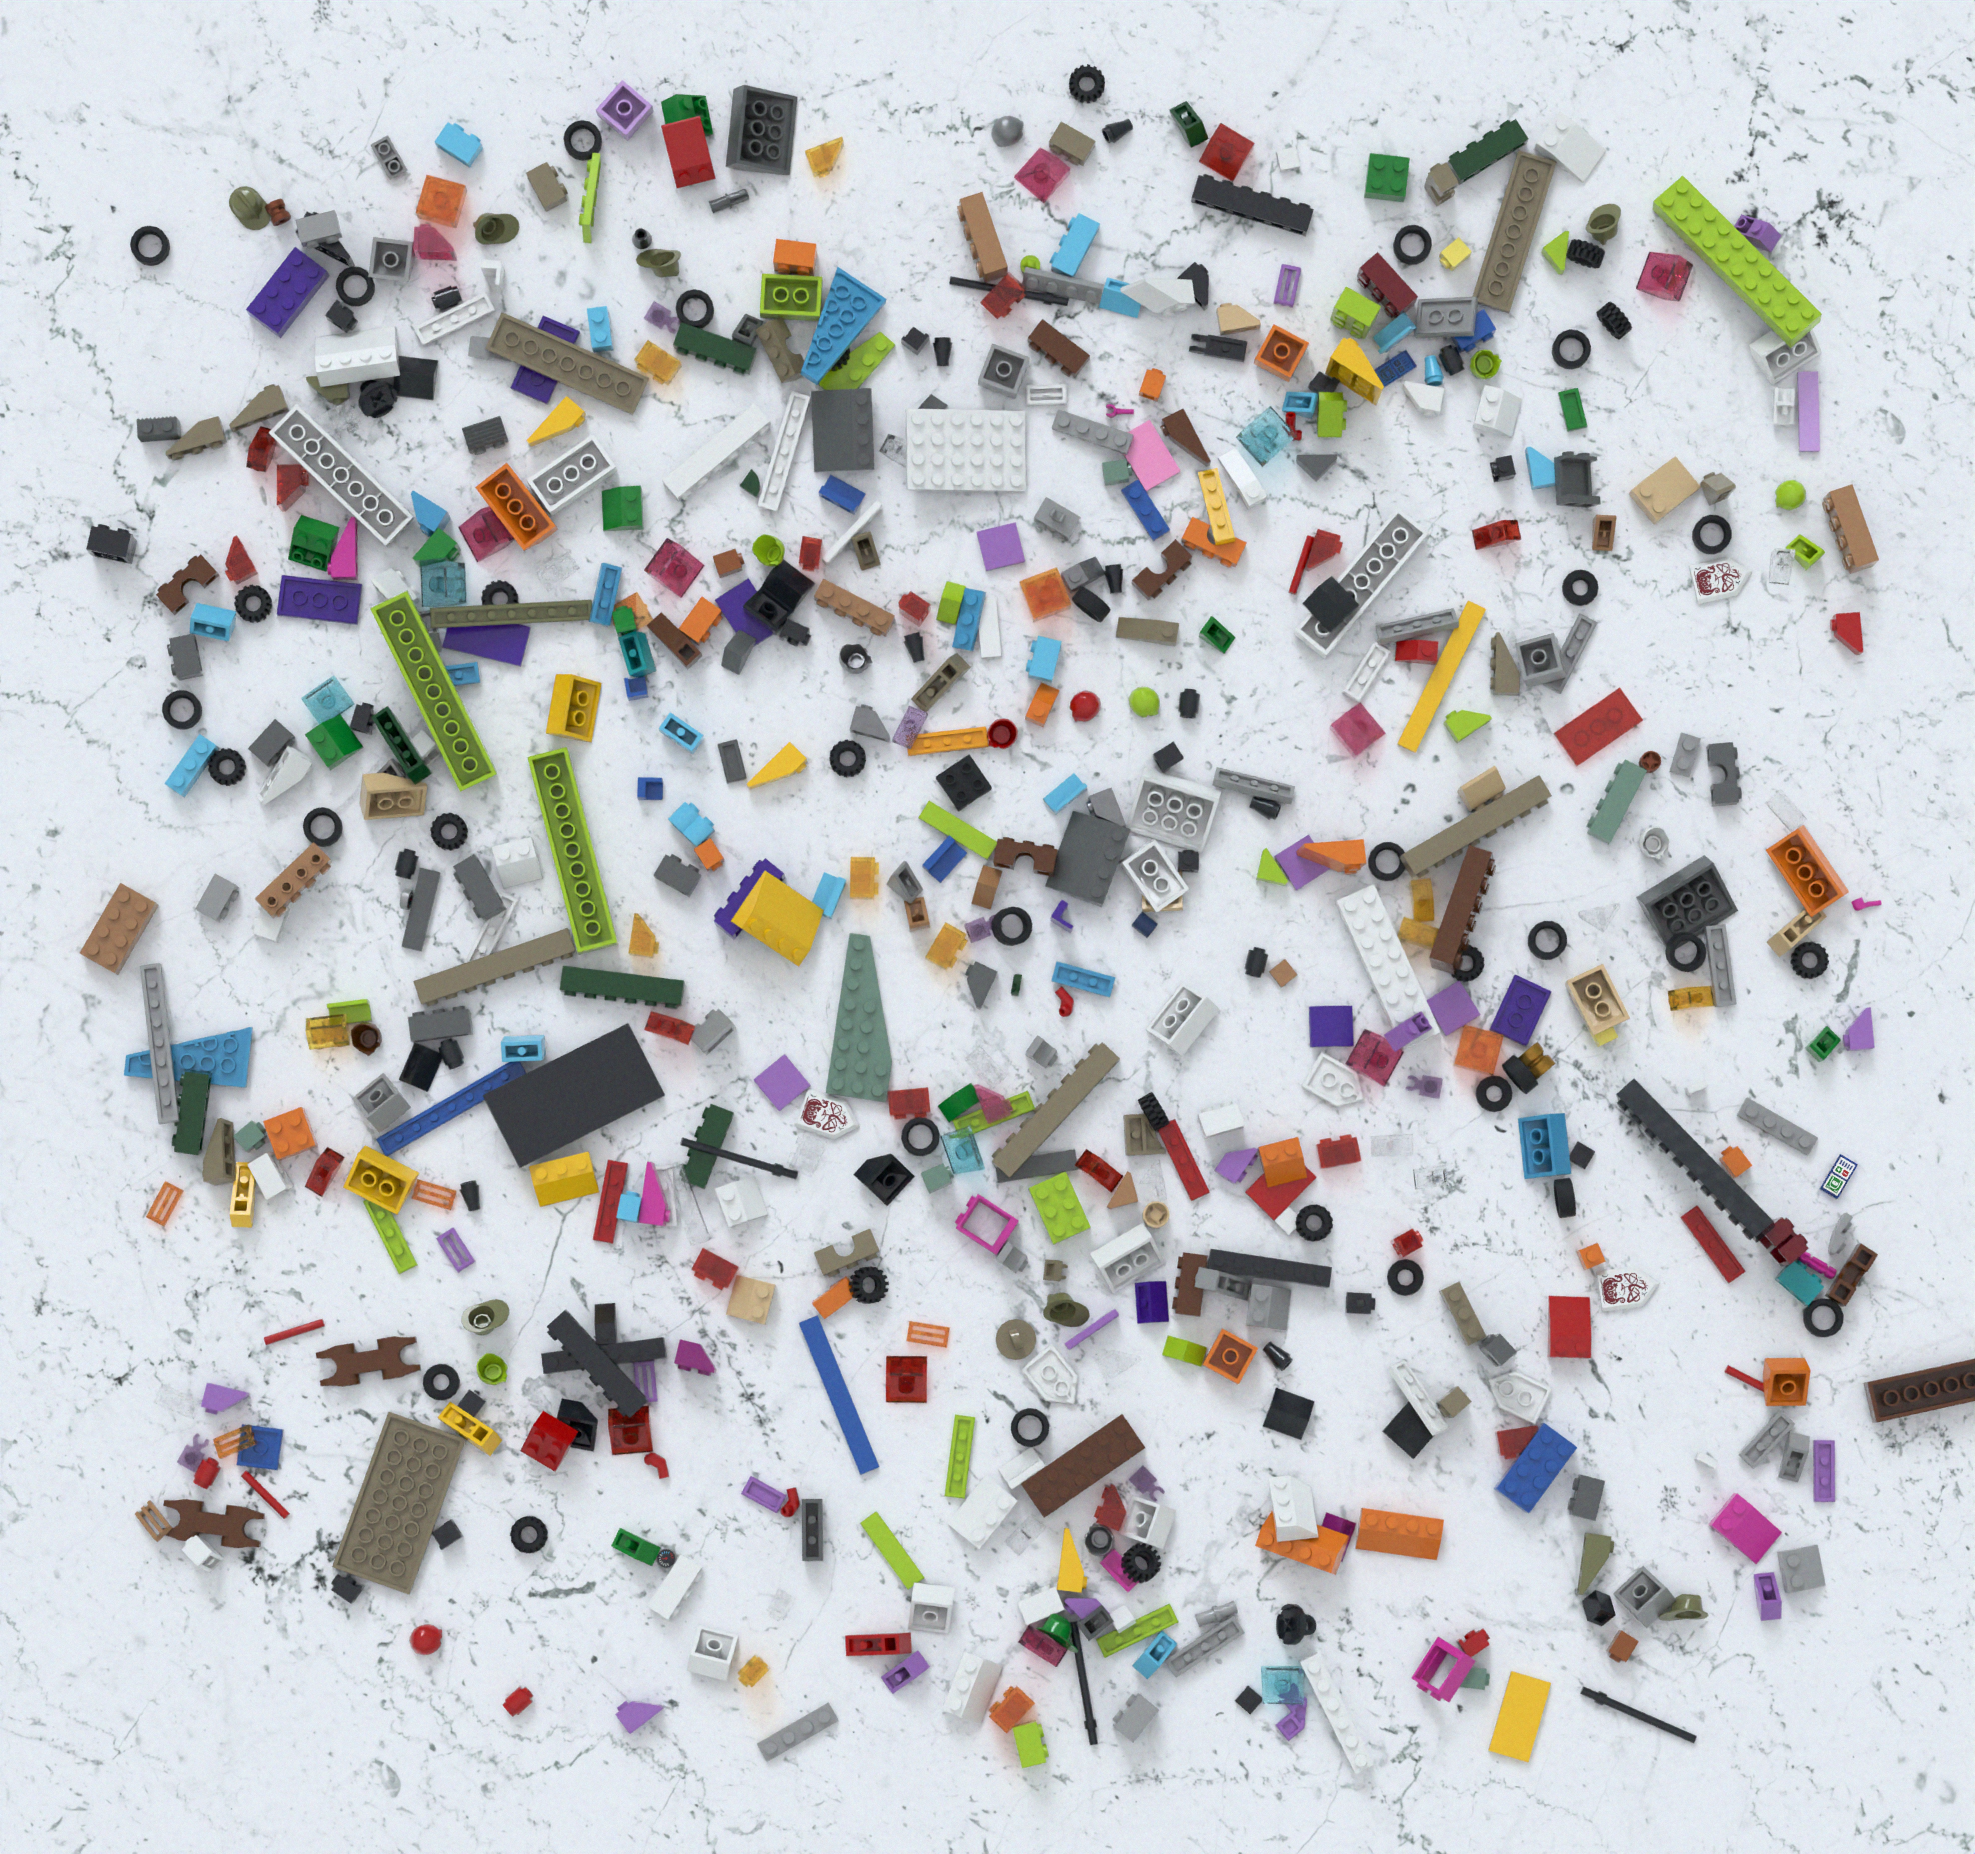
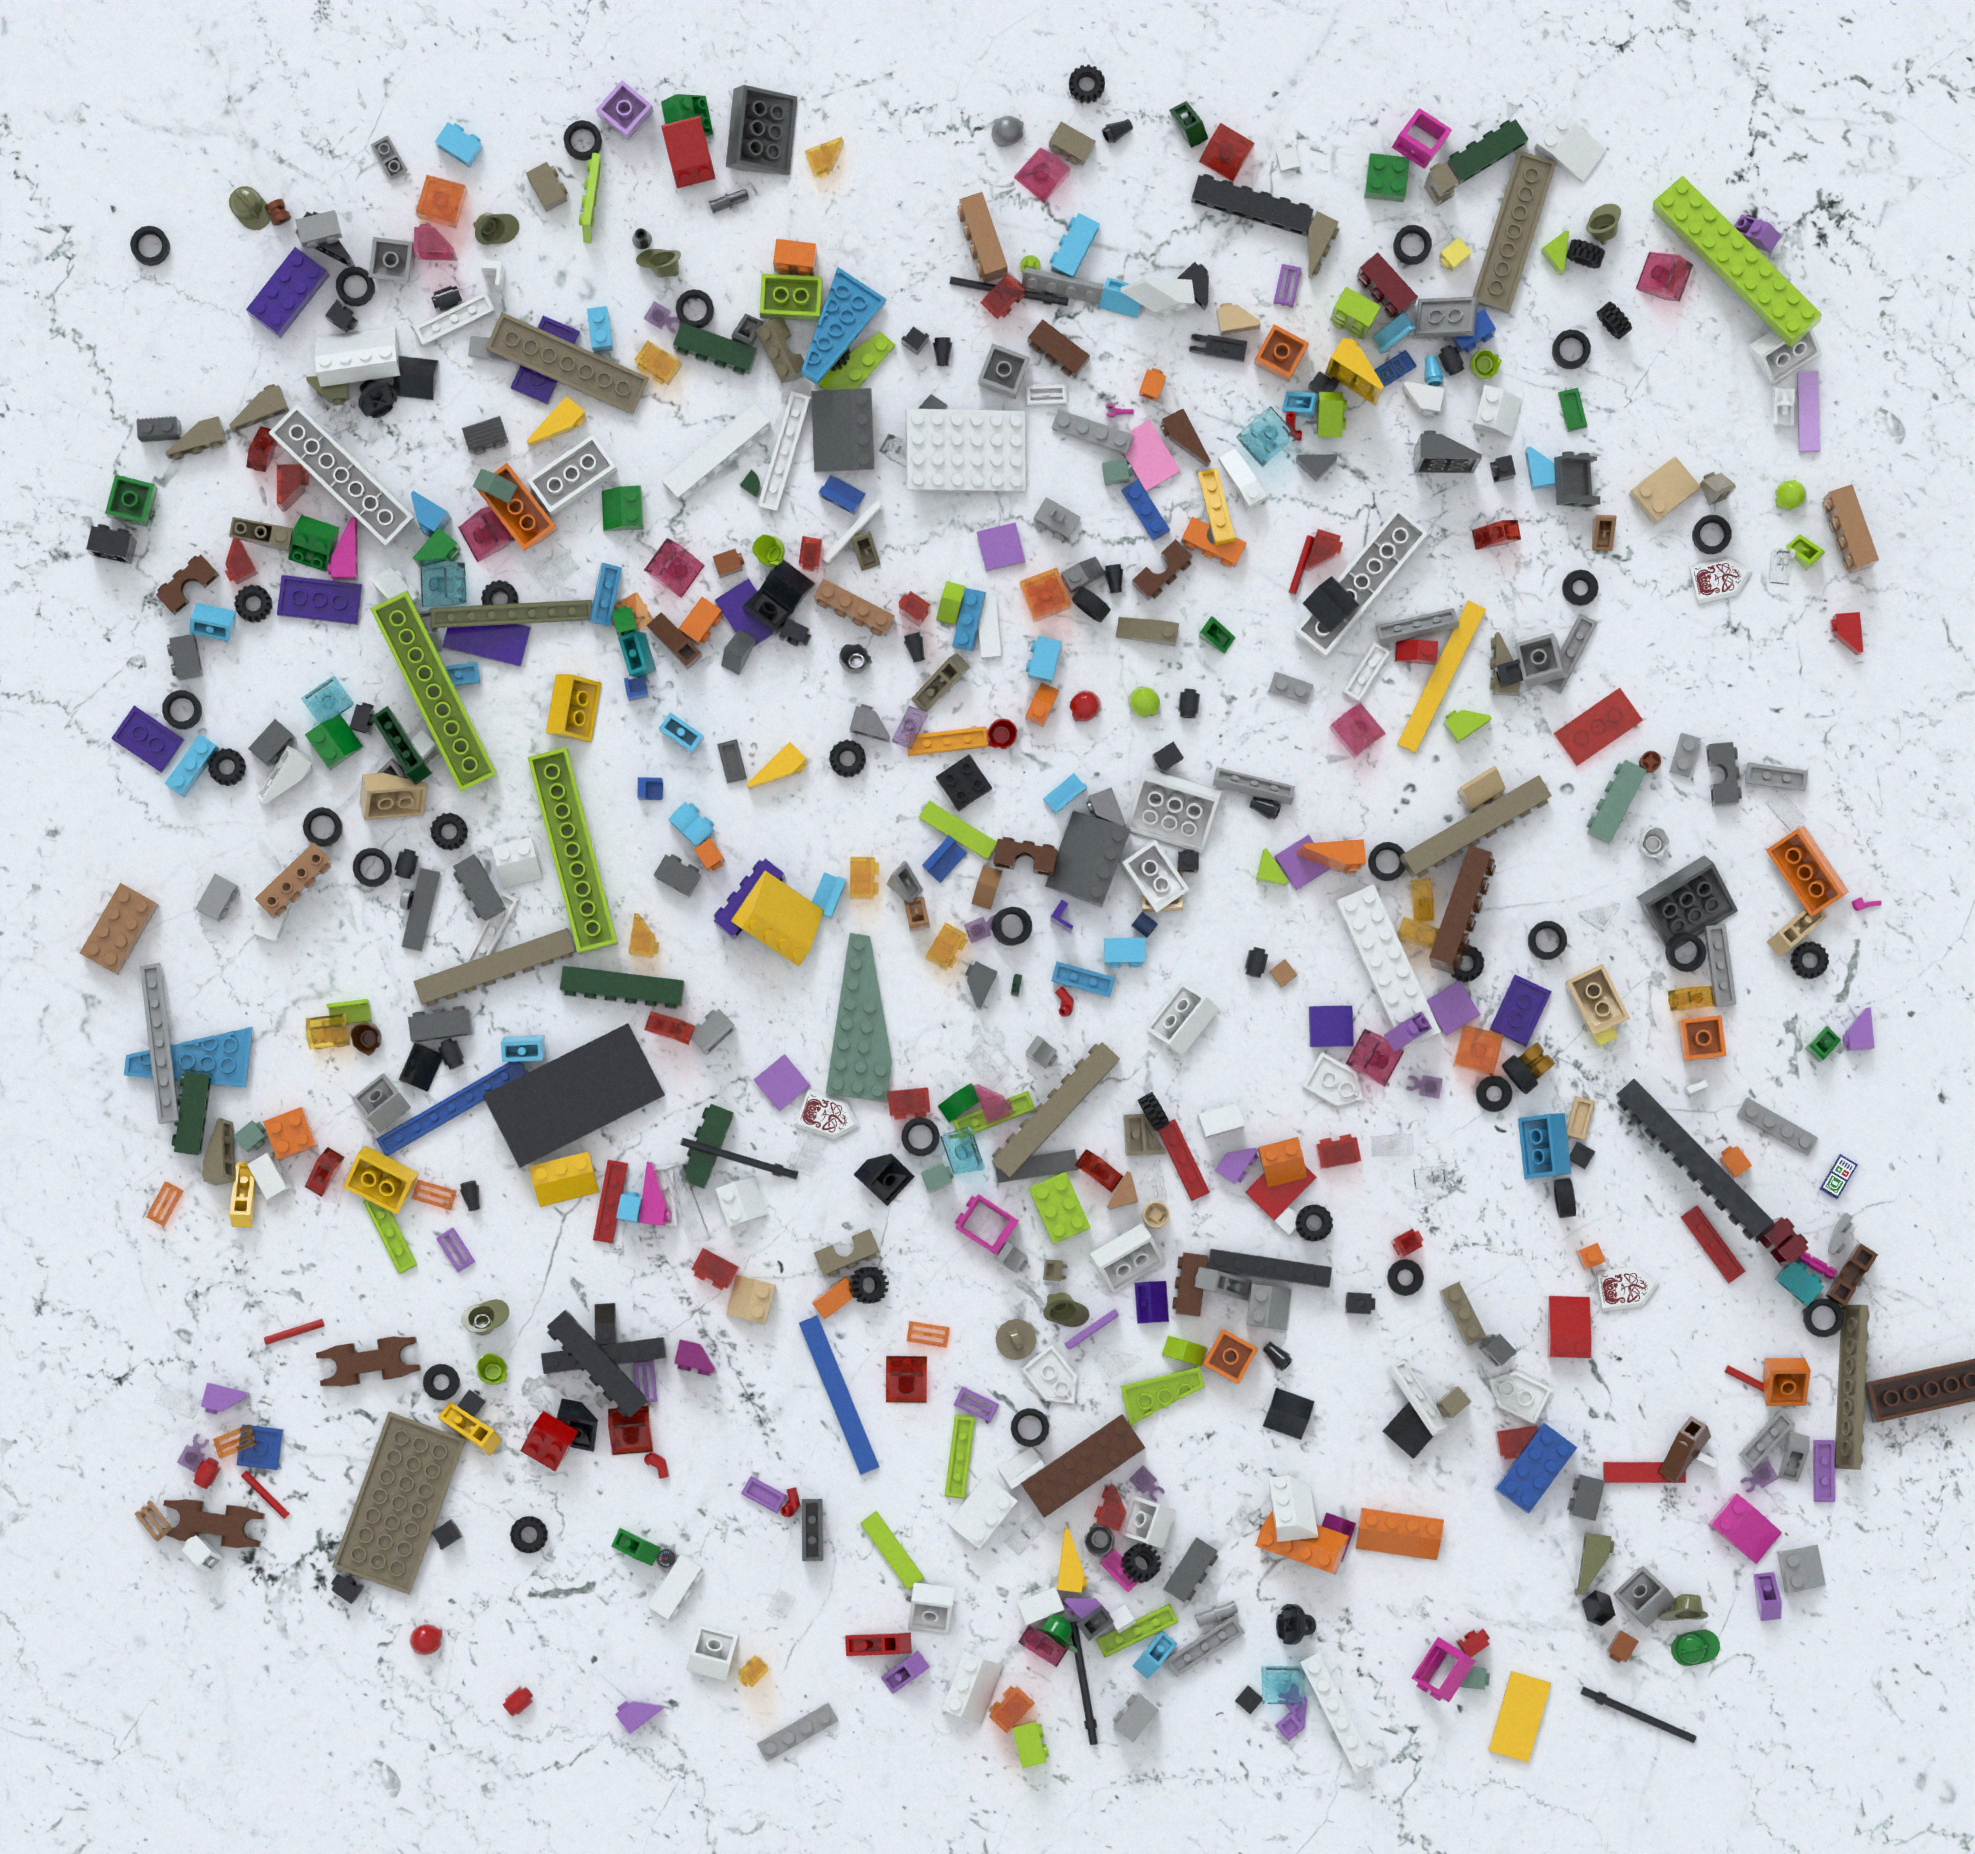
(131, 500): none -> green brick
(147, 739): none -> dark purple tile
(261, 533): none -> dark tan slope
(372, 852): none -> black tyre
(495, 485): none -> sand green slope
(992, 1411): none -> medium lavender tile
(1124, 951): none -> medium azure brick
(1152, 1394): none -> lime wing
(1191, 1570): none -> dark grey brick
(1290, 687): none -> light grey plate
(1318, 237): none -> dark tan slope
(1422, 154): none -> dark pink window
(1443, 455): none -> dark grey slope
(1509, 673): none -> black panel
(1580, 1118): none -> tan tile
(1635, 1473): none -> red tile
(1685, 1448): none -> reddish brown slope
(1695, 1647): none -> green piece
(1702, 1038): none -> orange brick
(1762, 1475): none -> clear purple plate
(1776, 777): none -> light grey plate
(1851, 1387): none -> dark tan plate

